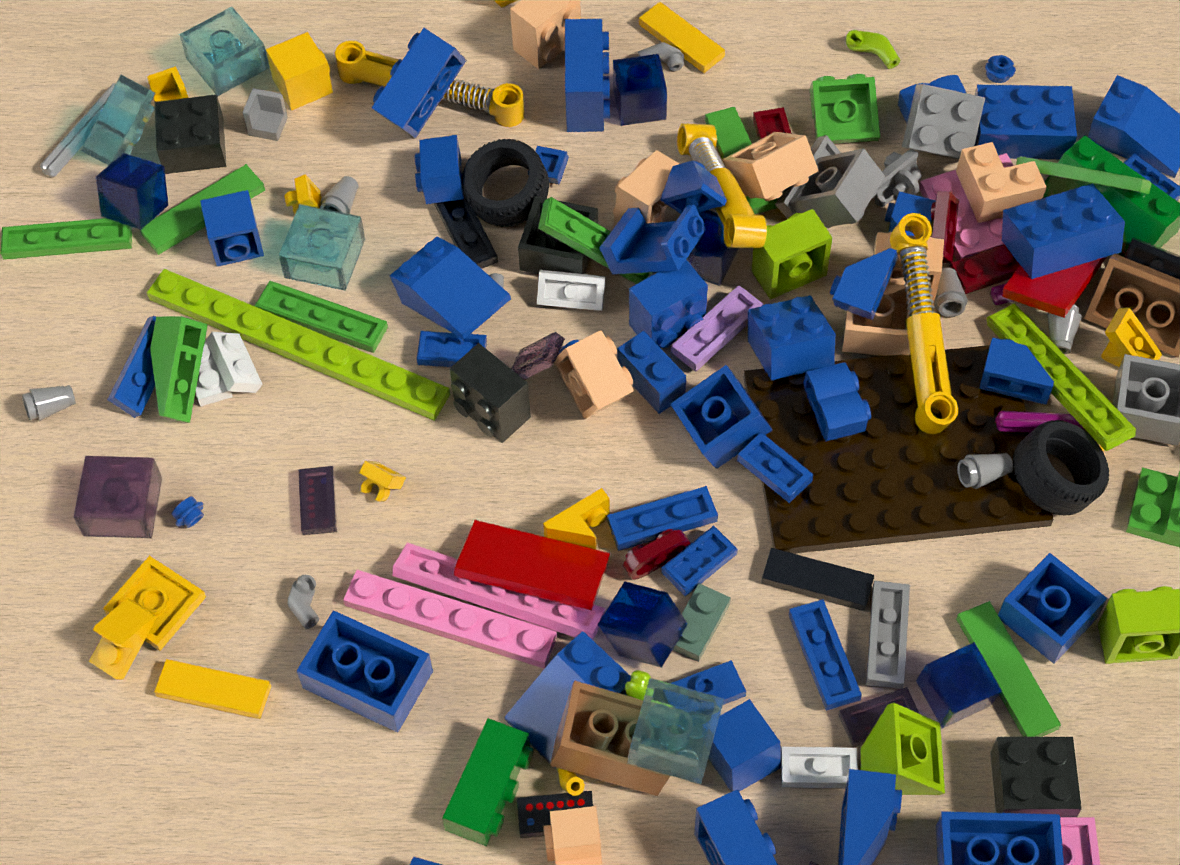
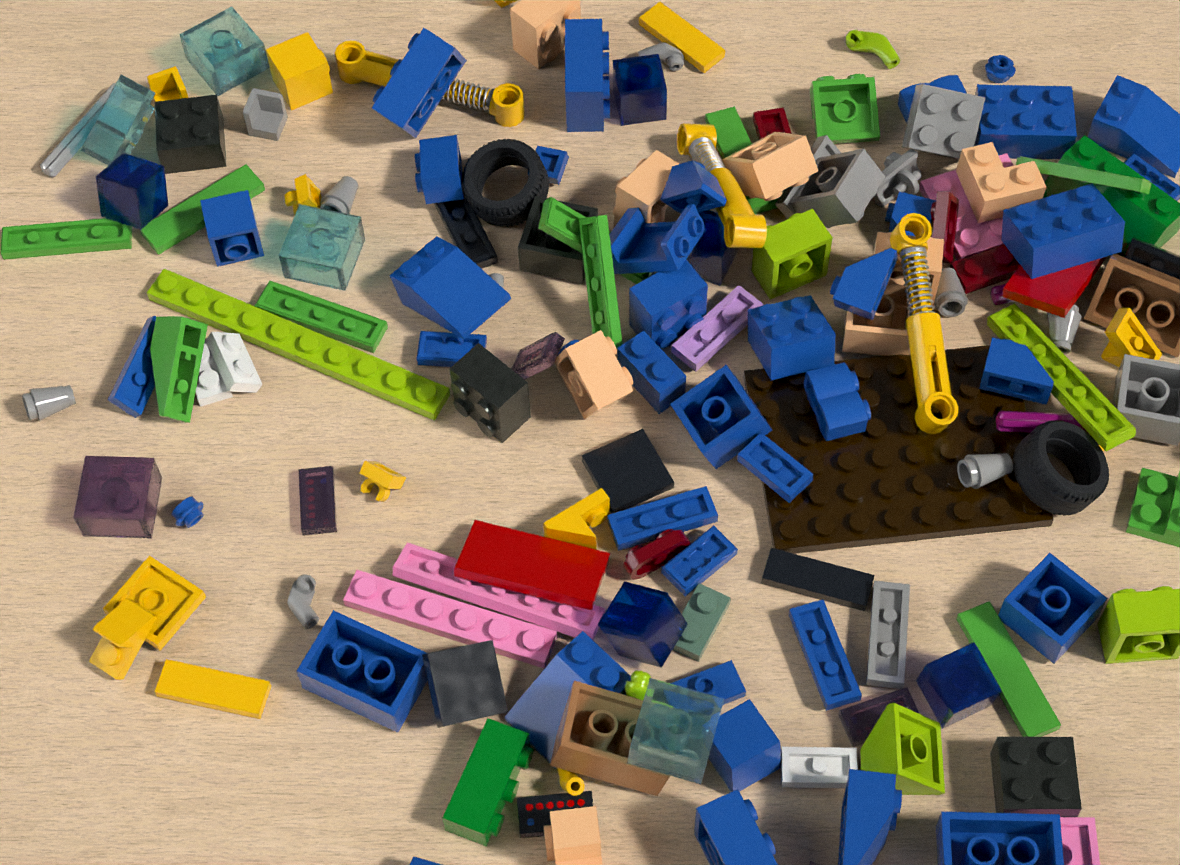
(465, 683): none -> black tile
(571, 290): white plate -> none
(600, 277): none -> bright green tile
(628, 471): none -> black tile

